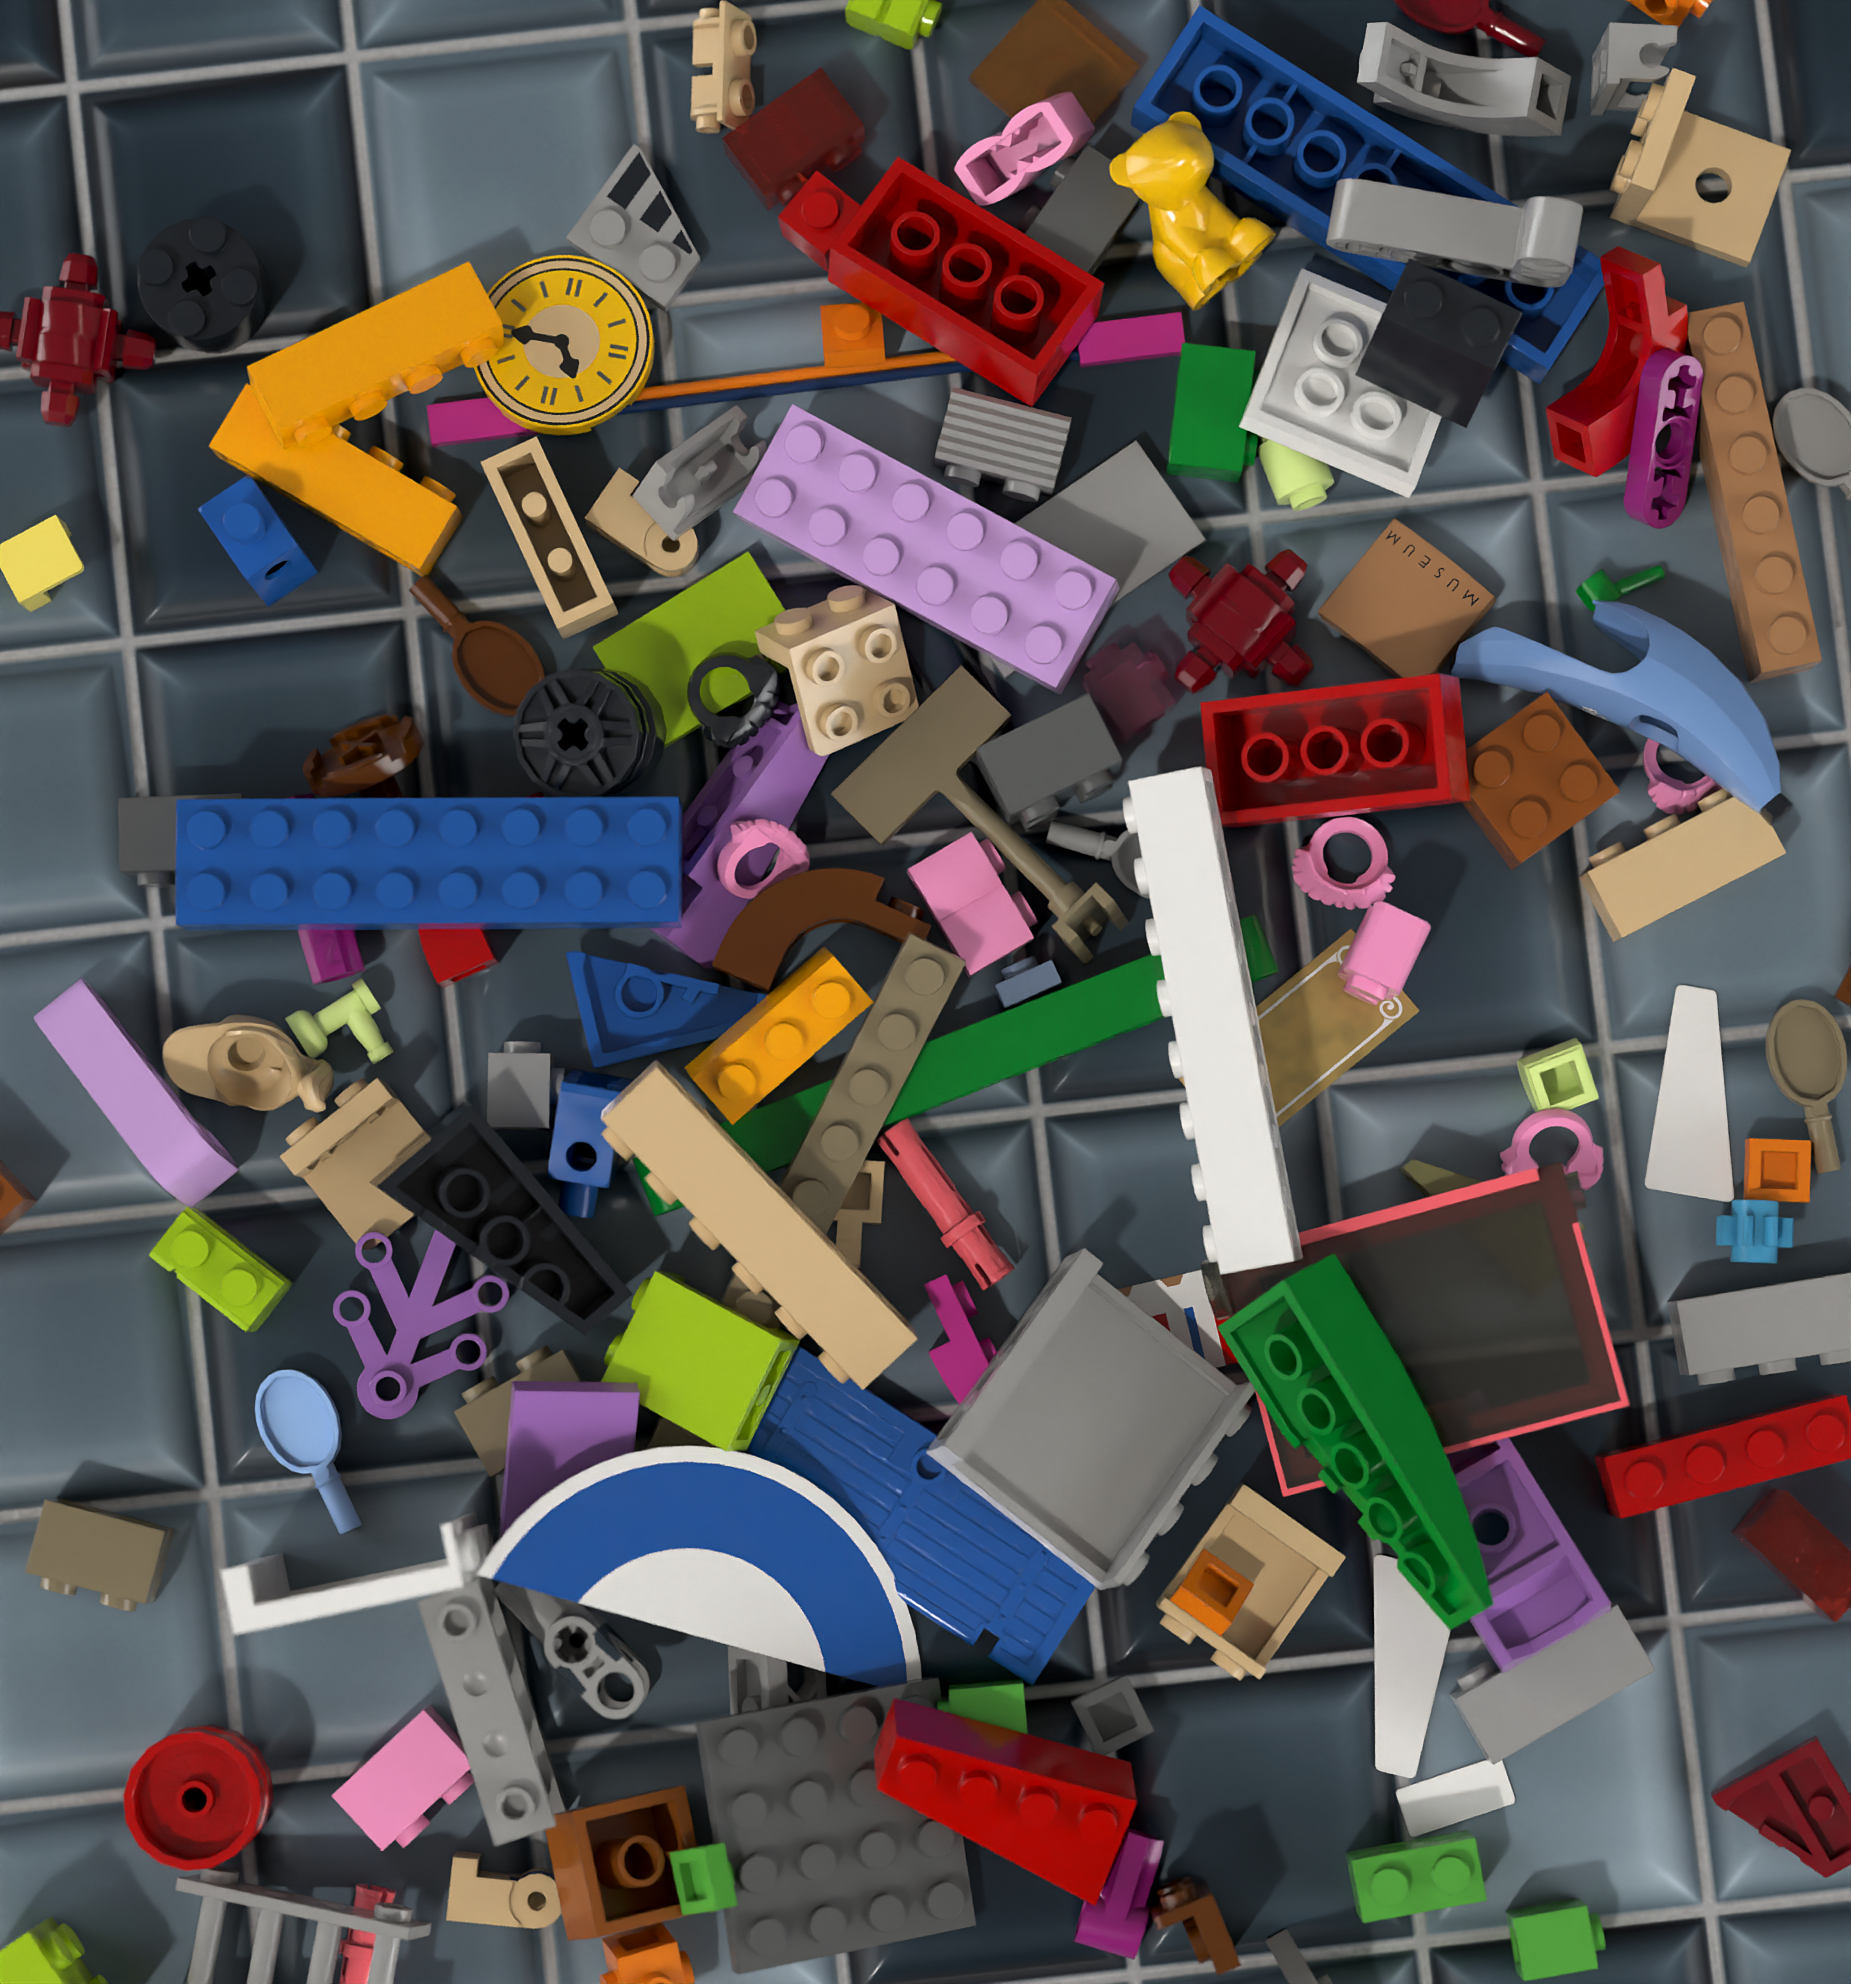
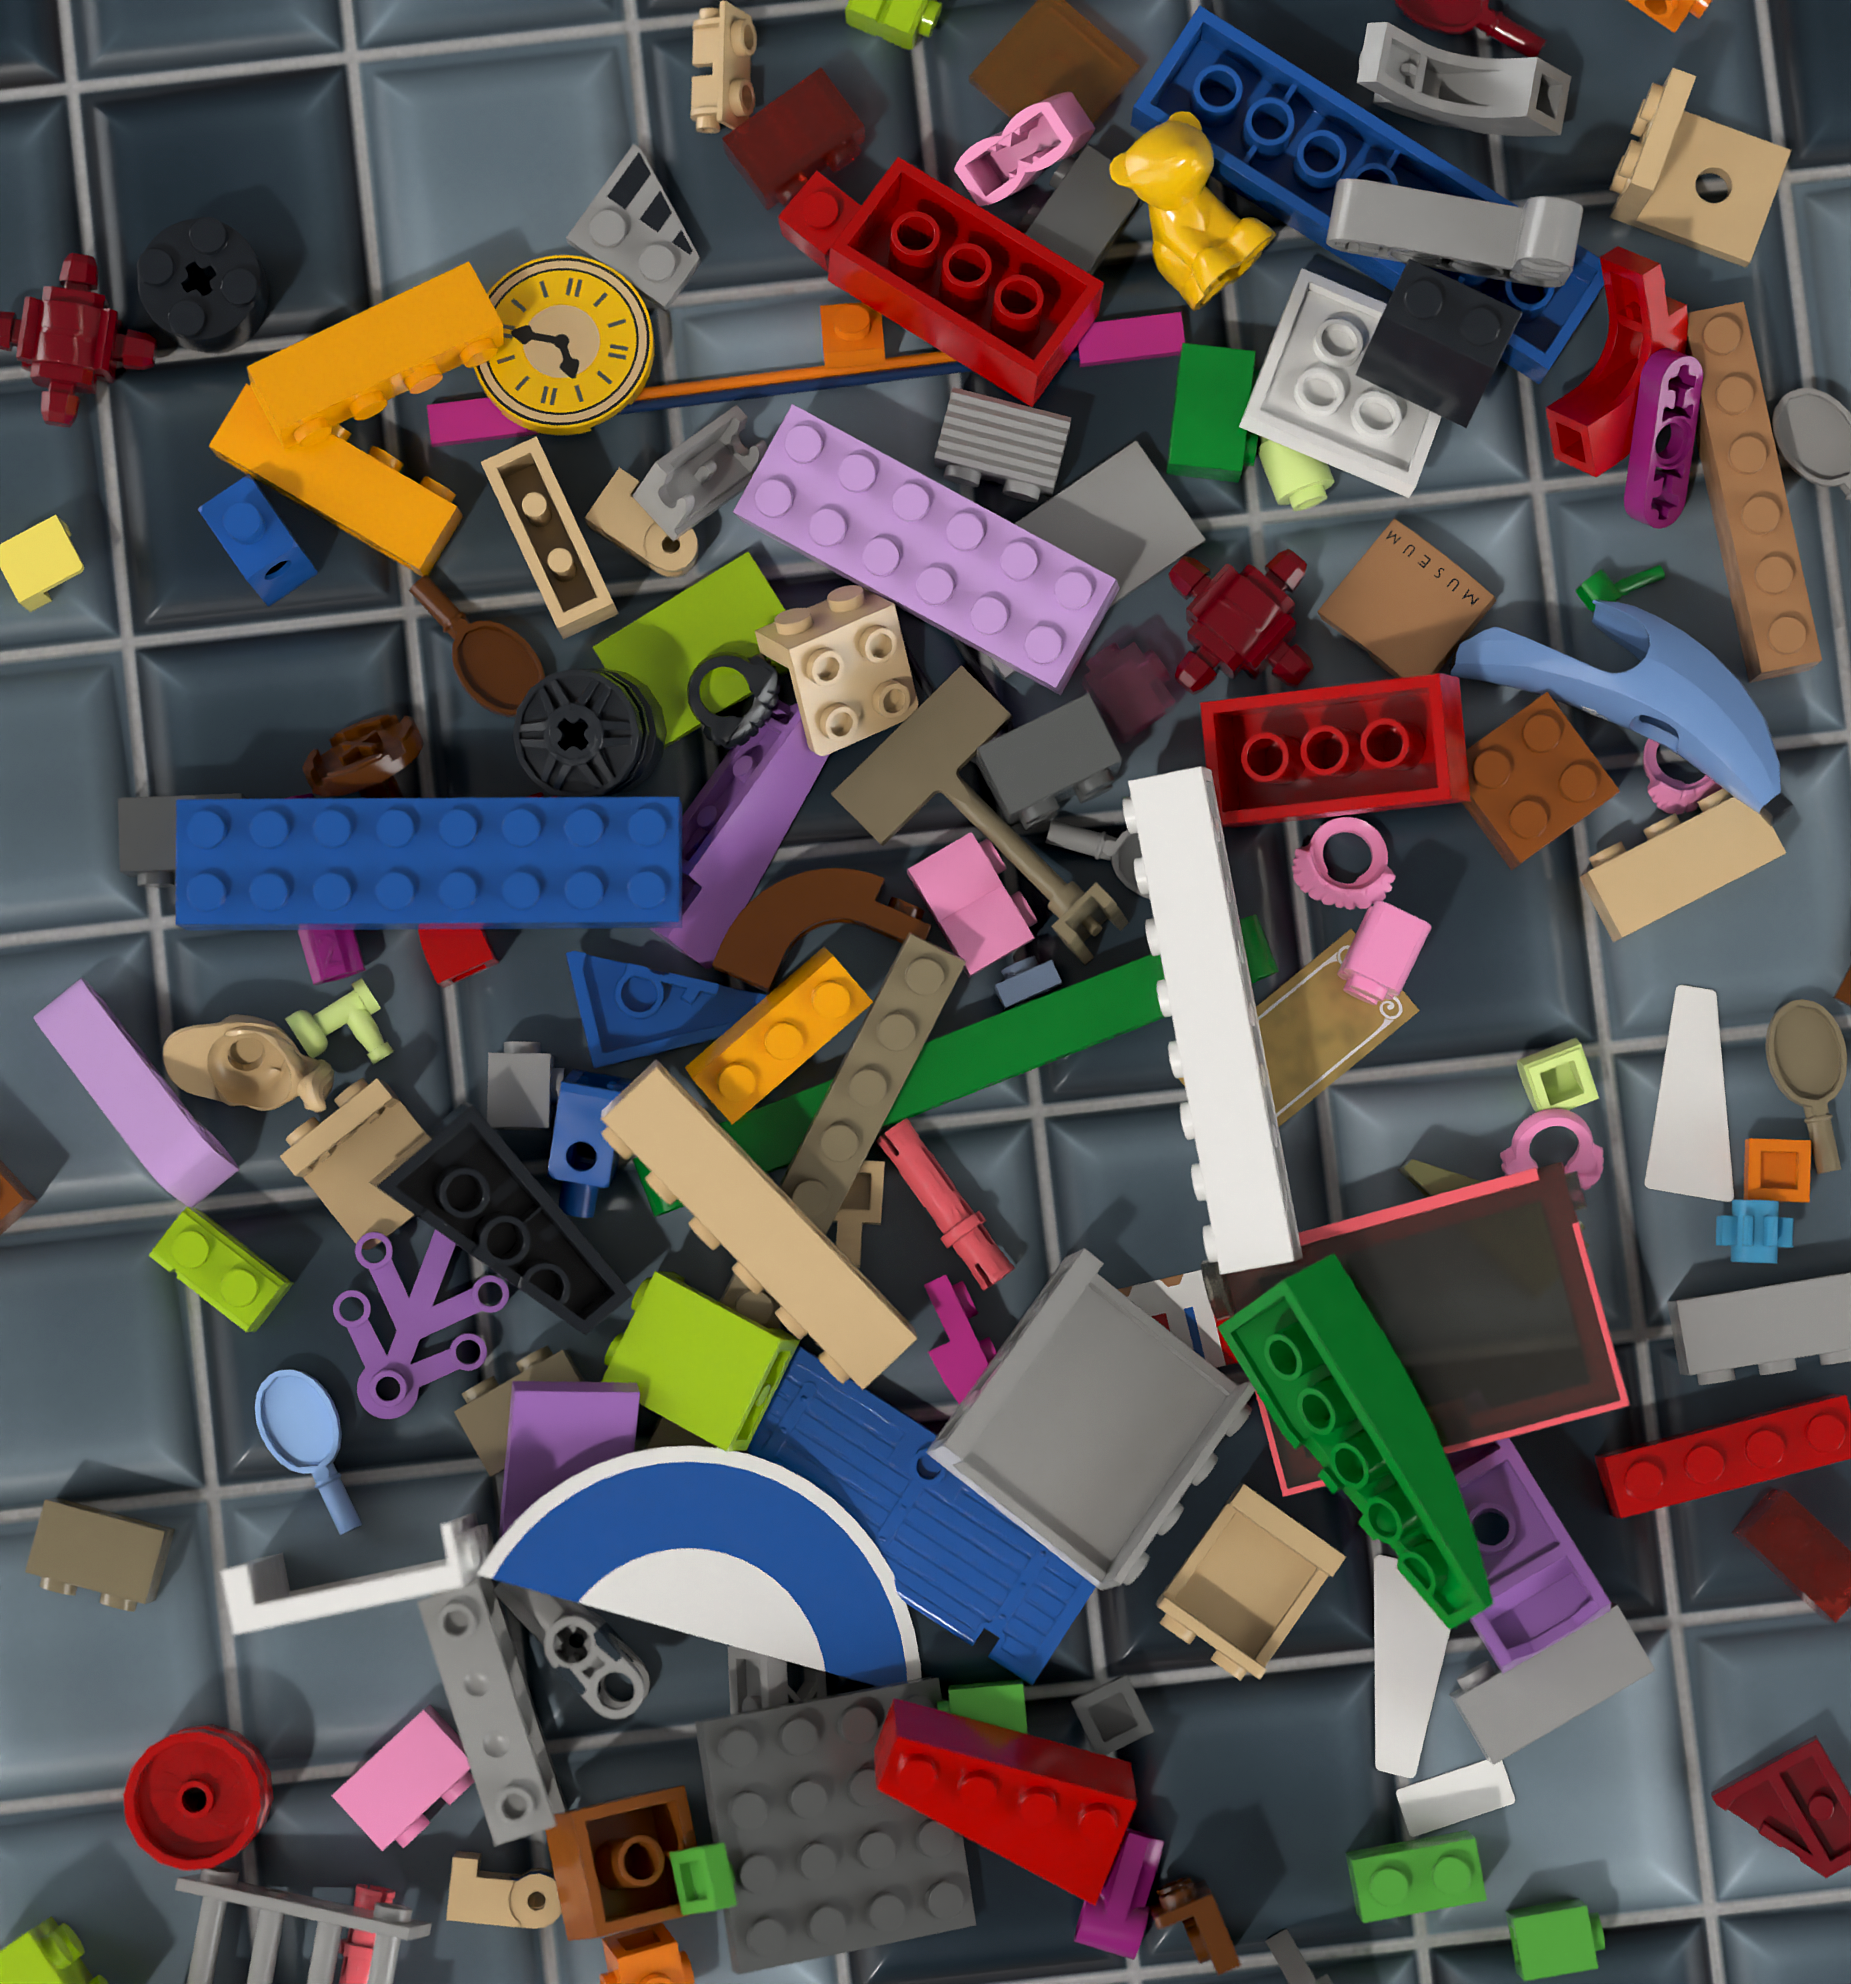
(754, 834): bright pink piece -> none
(1212, 1592): orange plate -> none
(1625, 56): light grey hinge -> none

